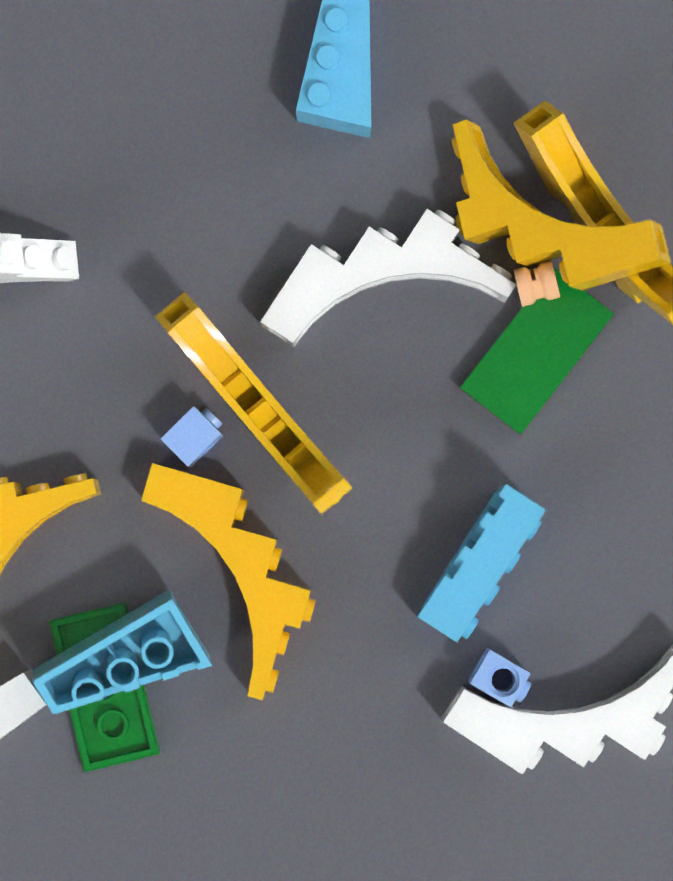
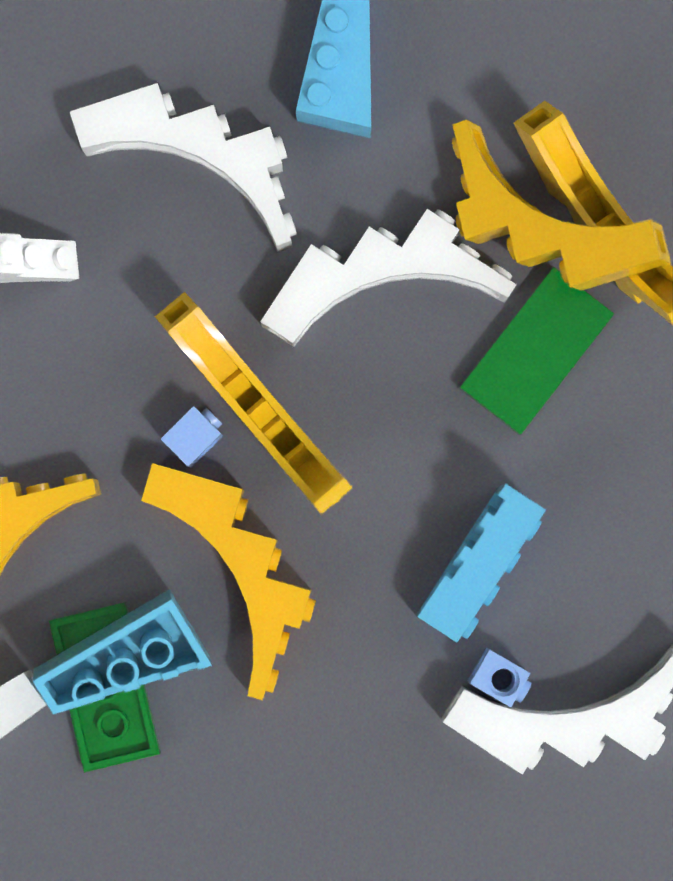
(144, 122): none -> white arch
(536, 283): light nougat wheel -> none

